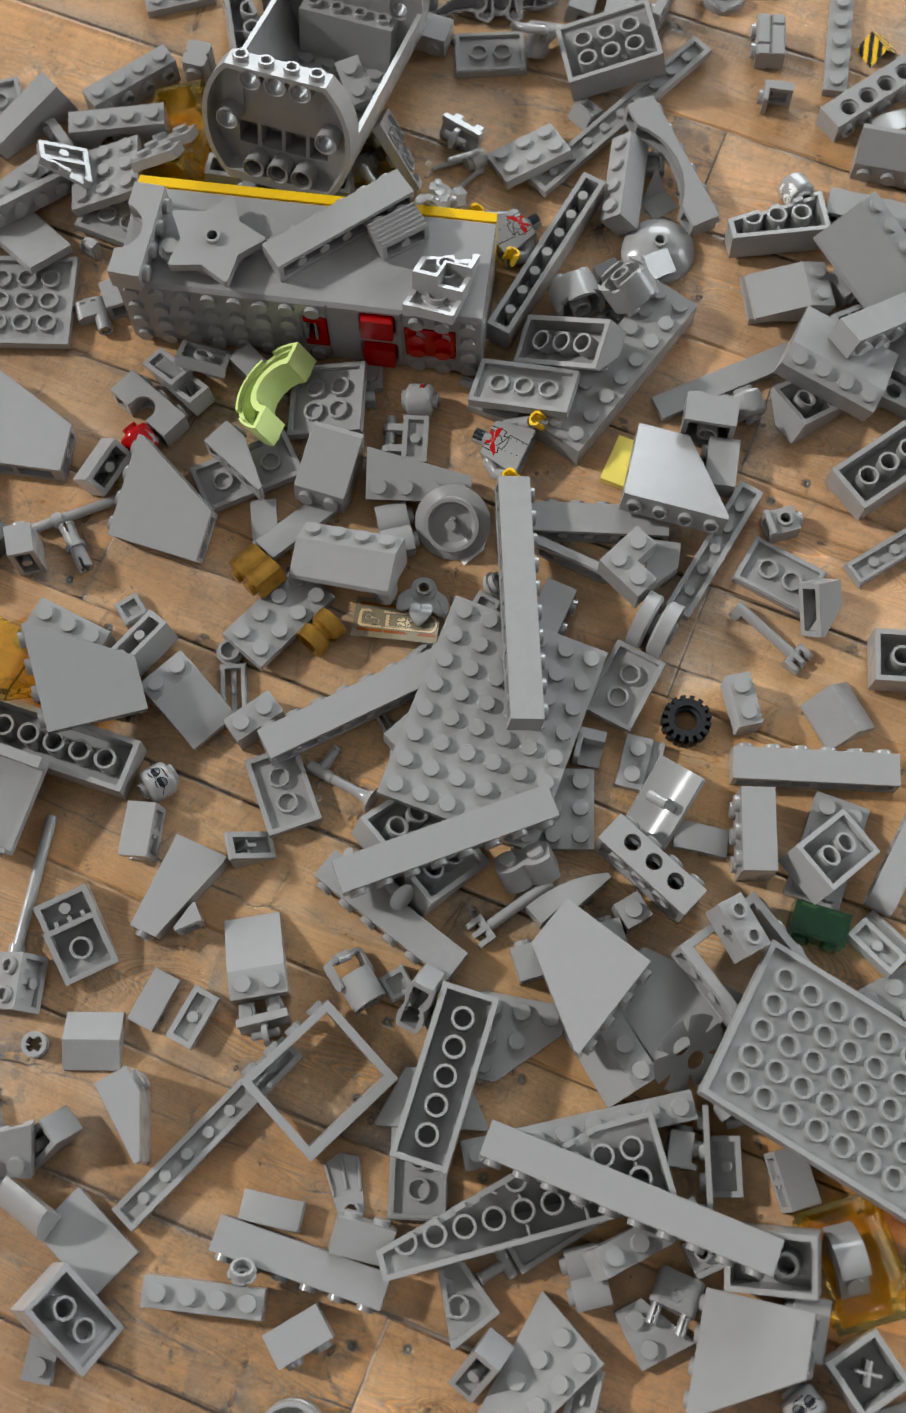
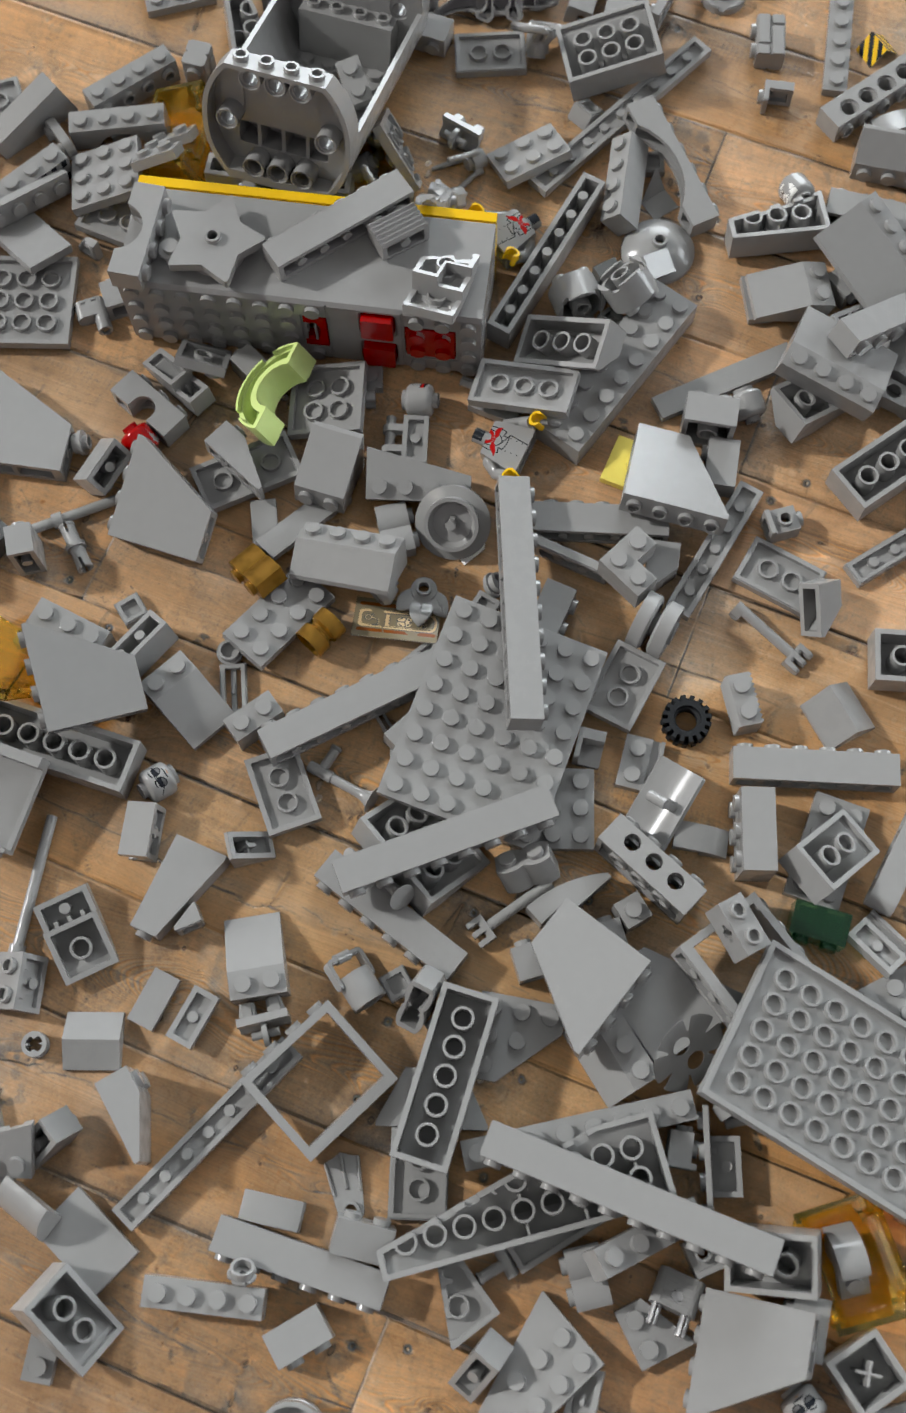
(66, 161): light grey wing -> none
(81, 442): none -> light grey plate
(791, 1181): light grey hinge -> none

